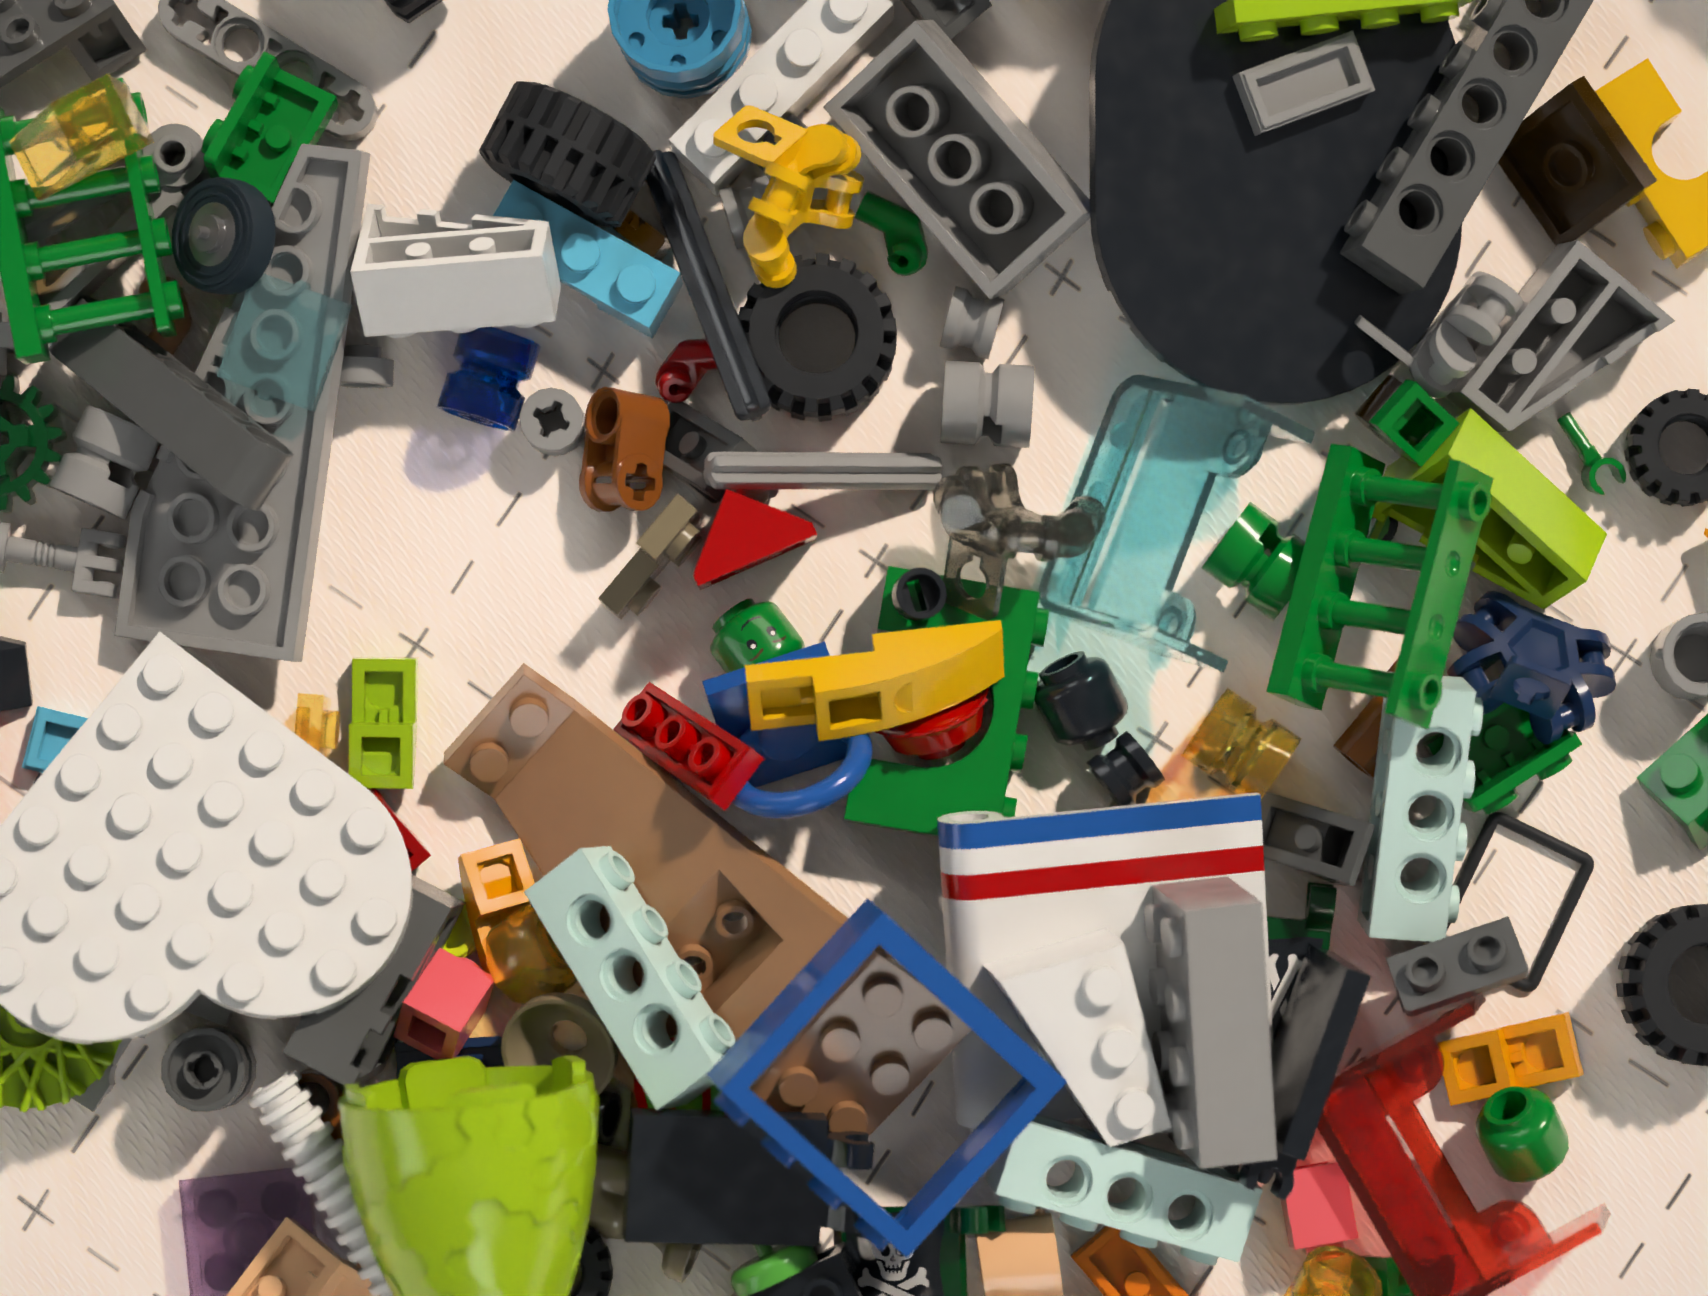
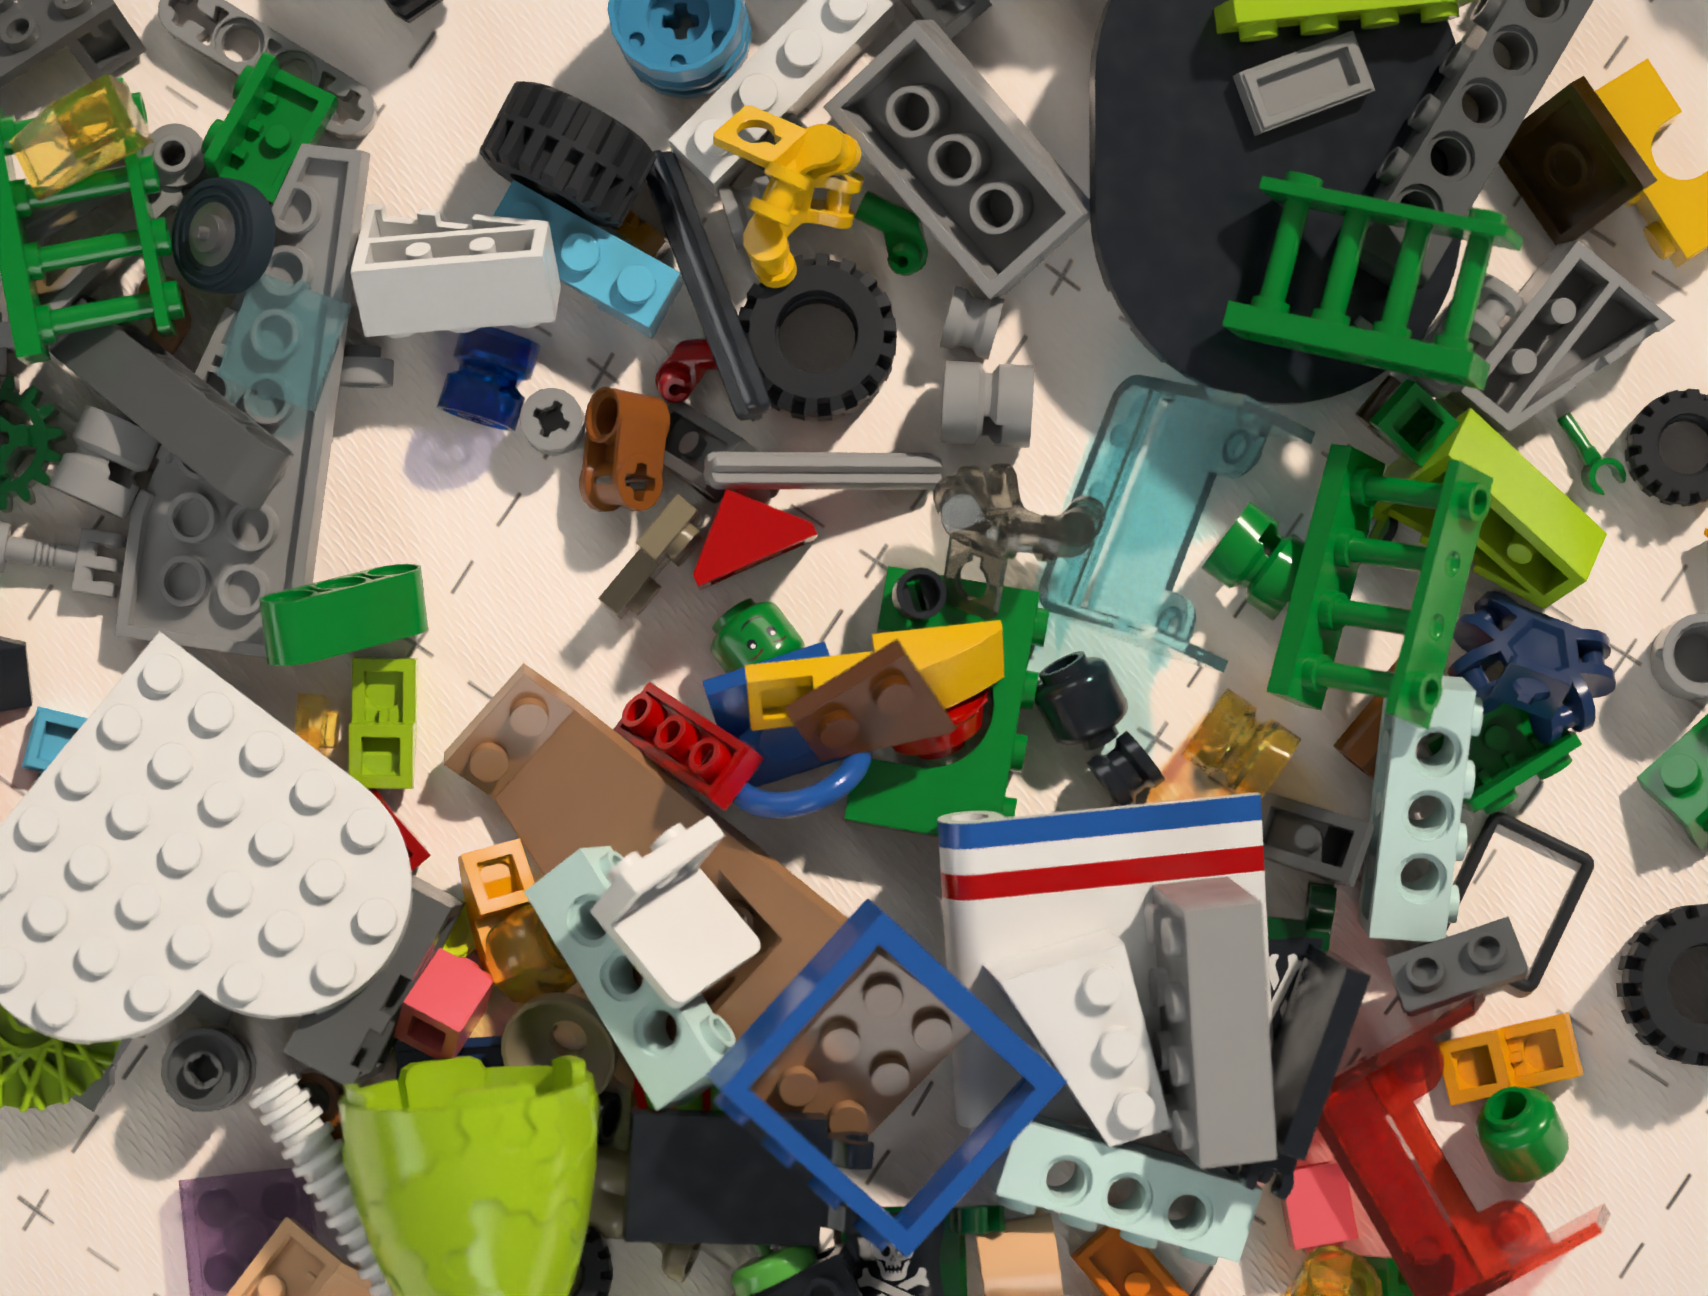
(343, 614): none -> green beam
(673, 915): none -> white bracket
(870, 707): none -> reddish brown wing
(1389, 342): none -> green fence

